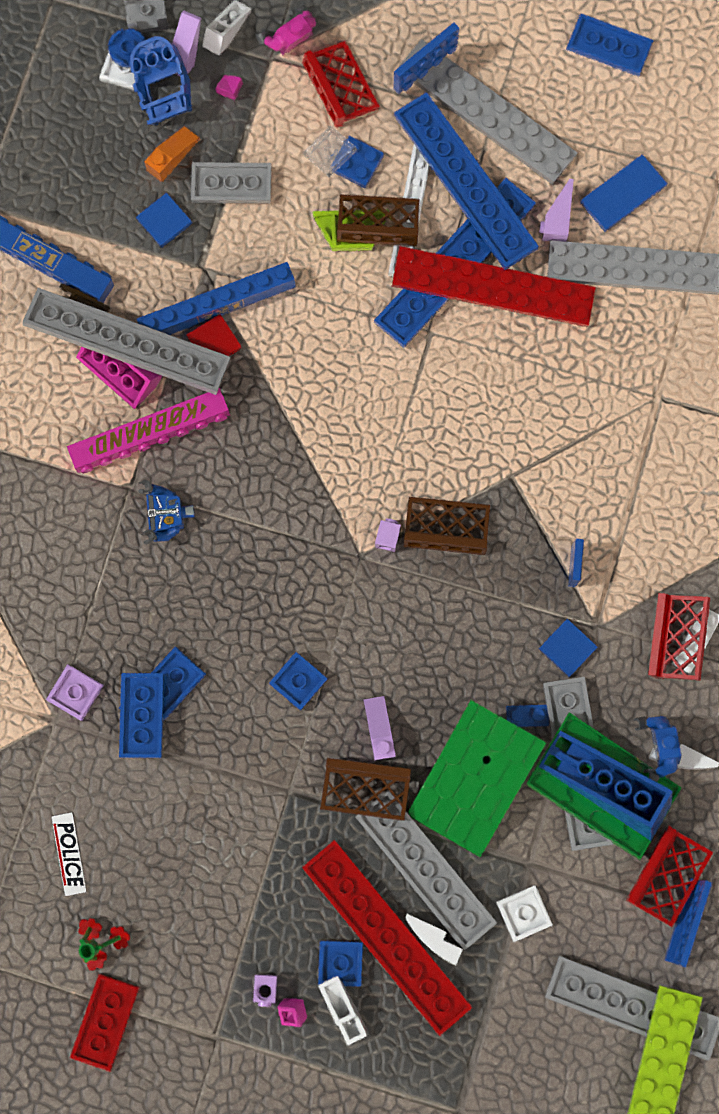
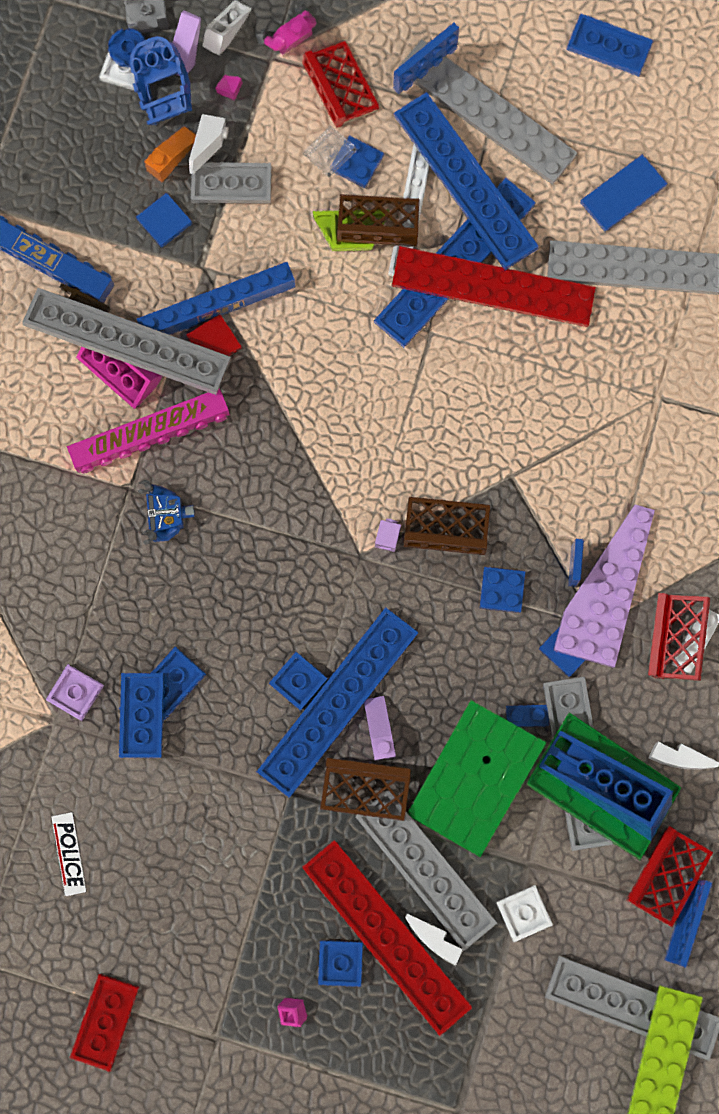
(91, 950): red plant -> none
(208, 140): none -> white slope
(270, 980): lavender brick -> none
(337, 702): none -> blue plate
(343, 1010): white slope -> none
(502, 590): none -> blue plate
(557, 219): lavender slope -> none
(600, 608): none -> lavender wing
(665, 745): blue torso -> none

